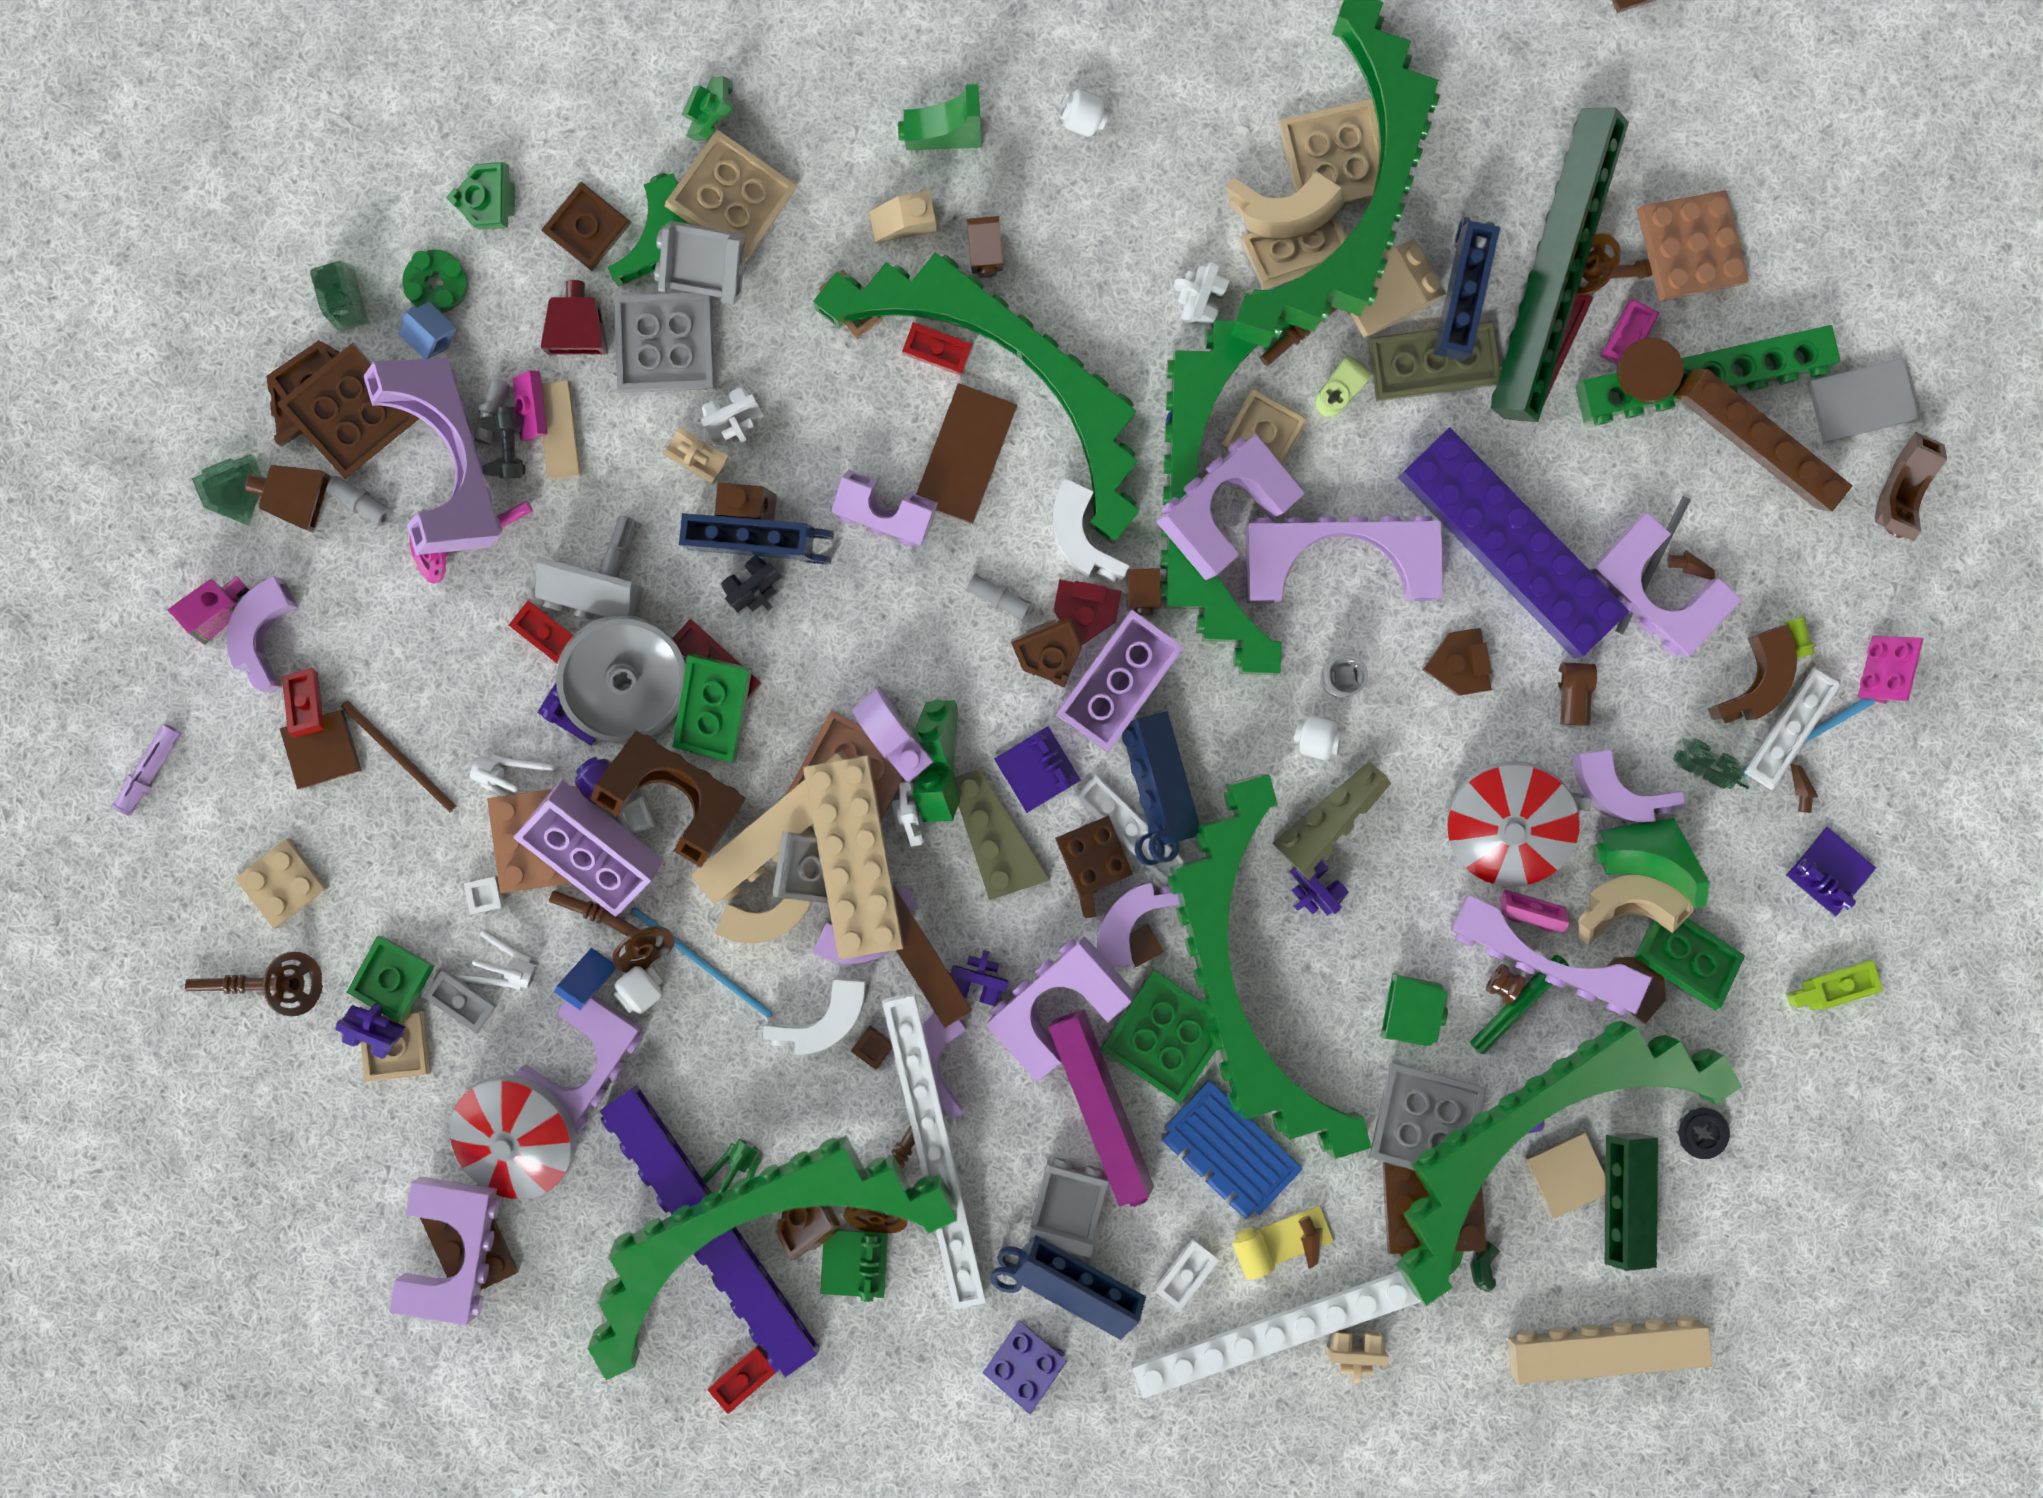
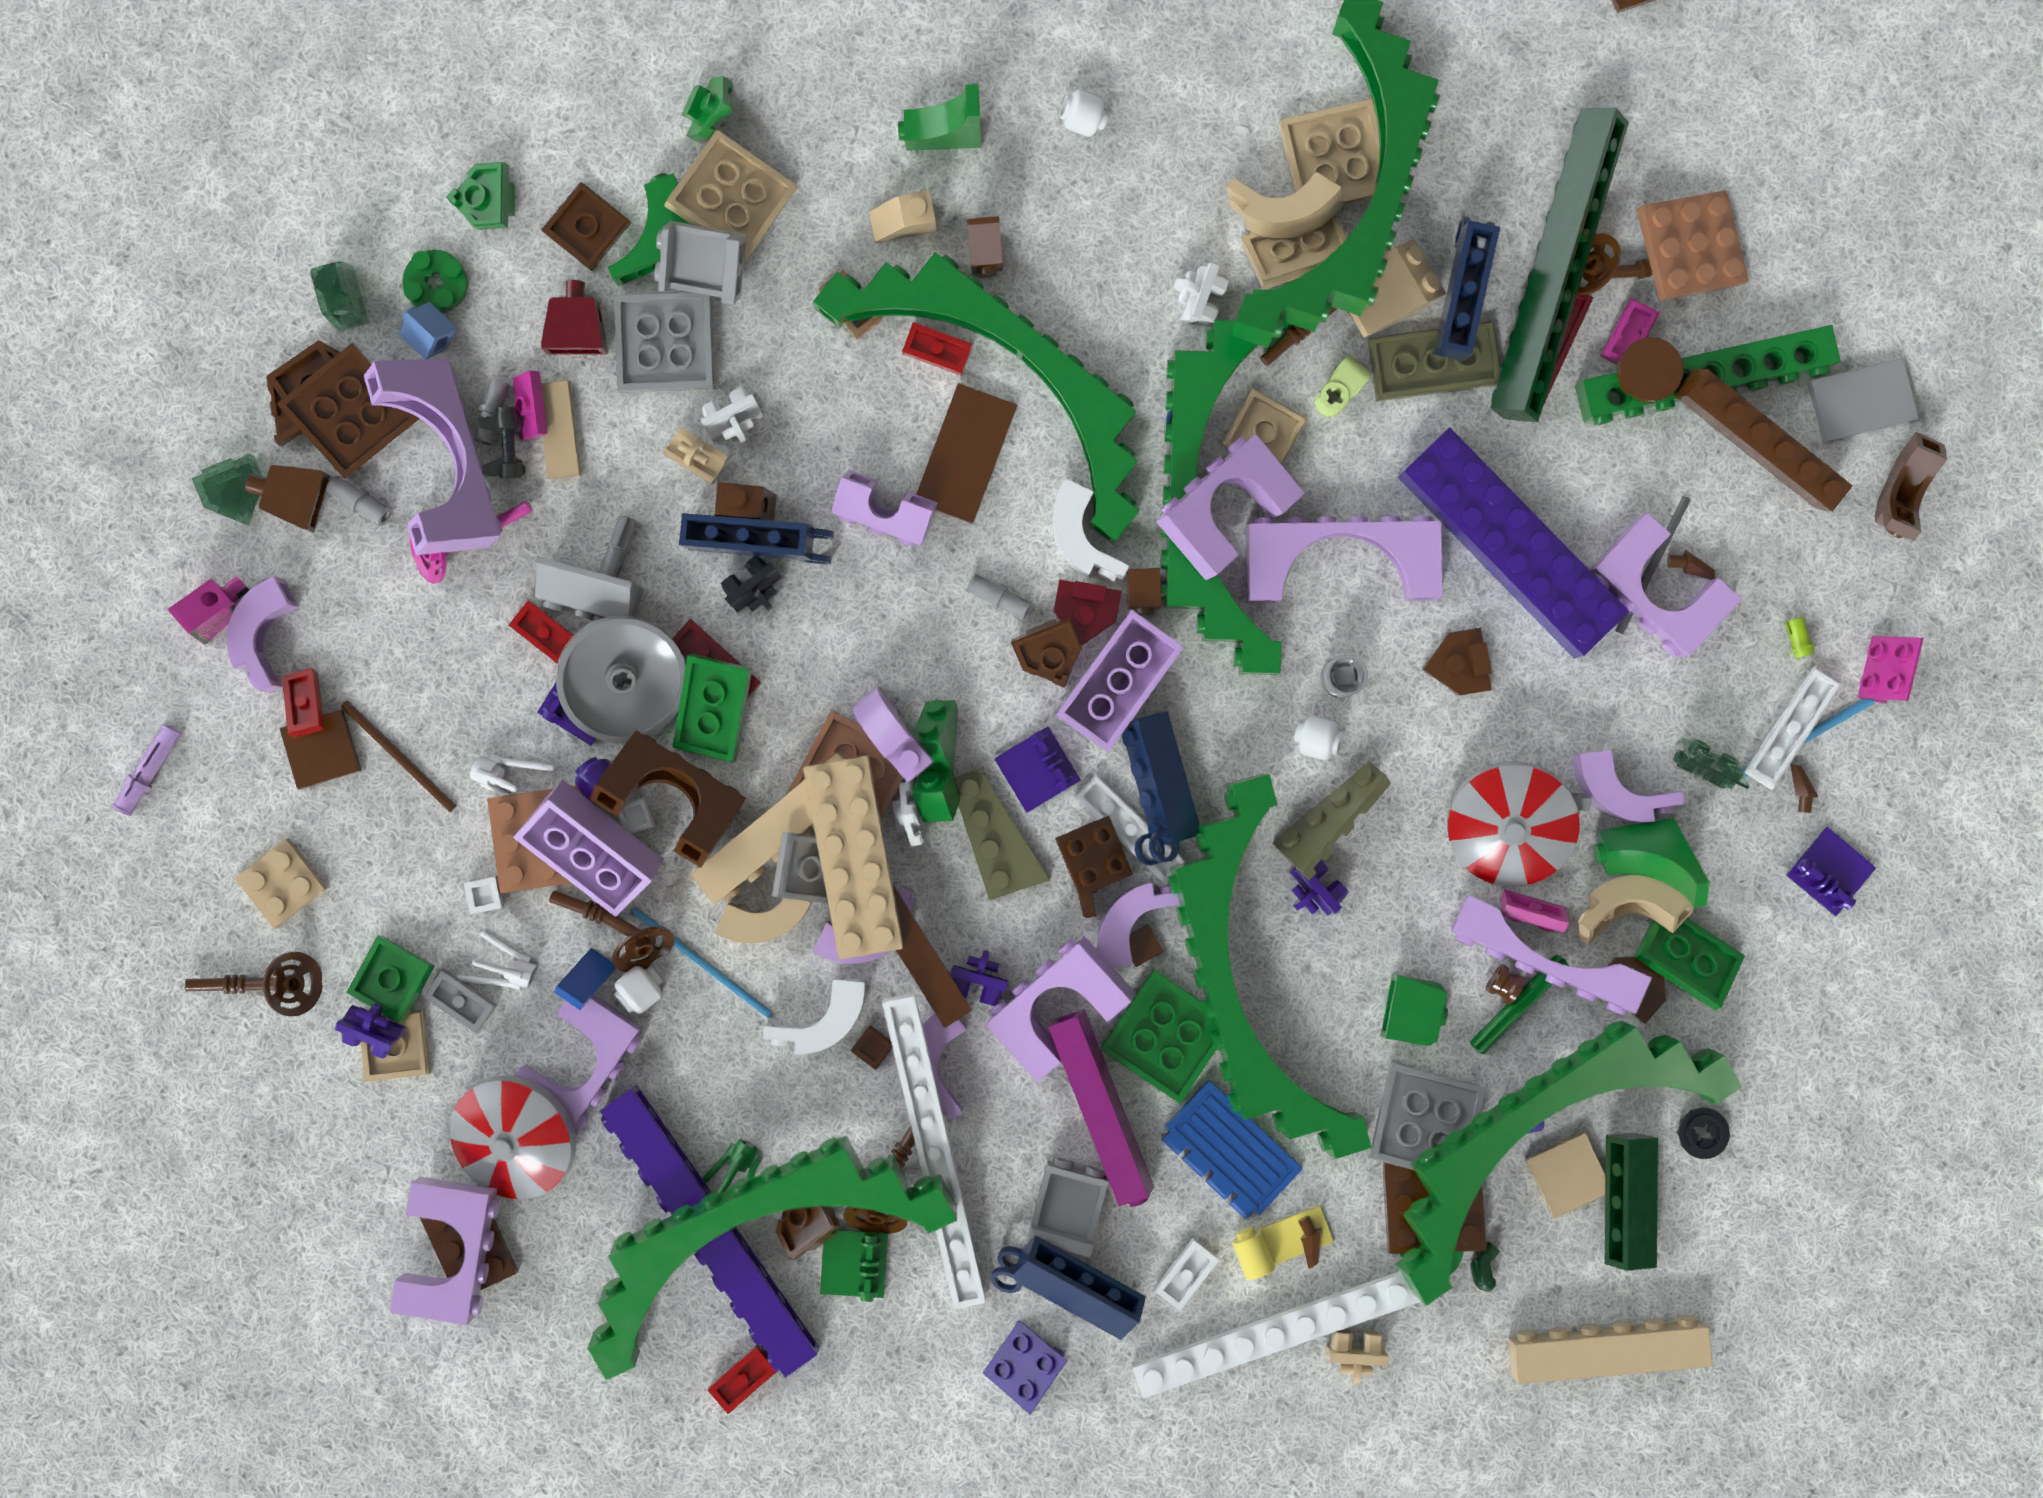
(1577, 685): reddish brown piece -> none
(1775, 674): reddish brown arch -> none
(1838, 987): lime hinge -> none

